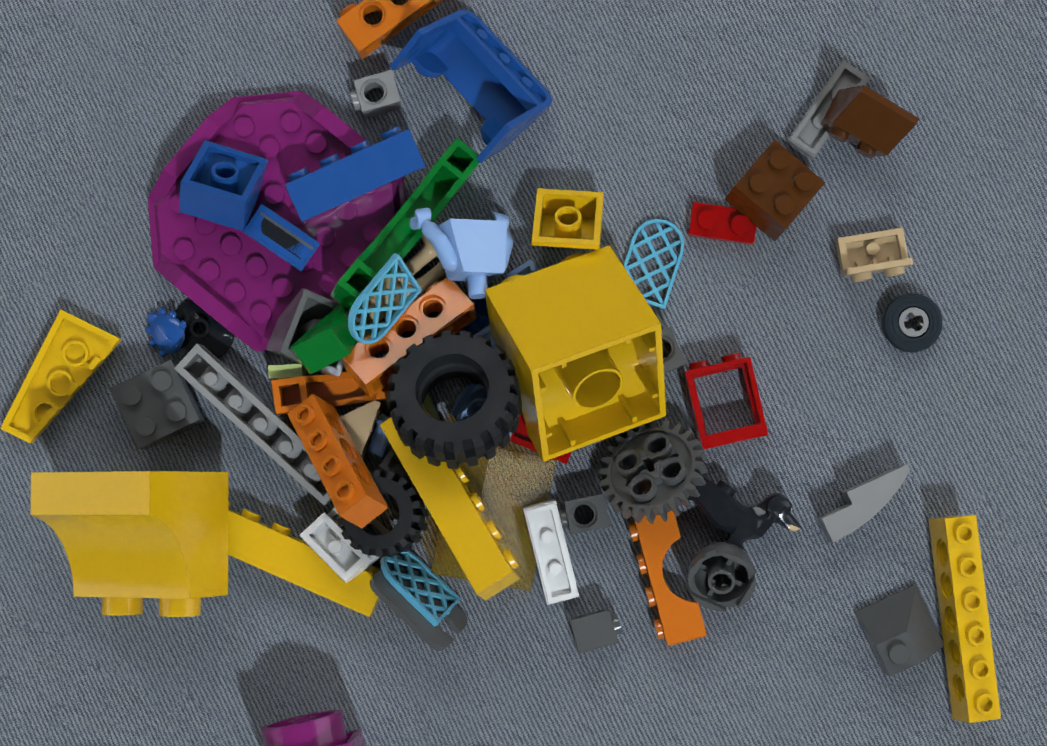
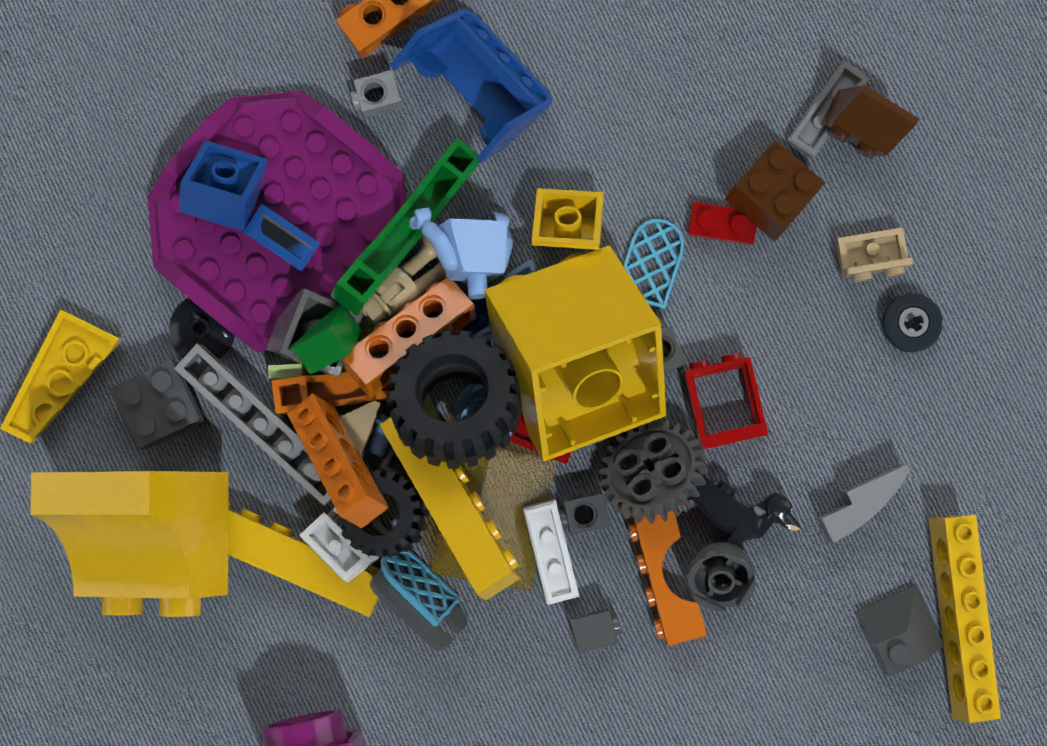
(166, 331): blue piece -> none
(354, 175): blue brick -> none
(393, 263): medium azure window -> none

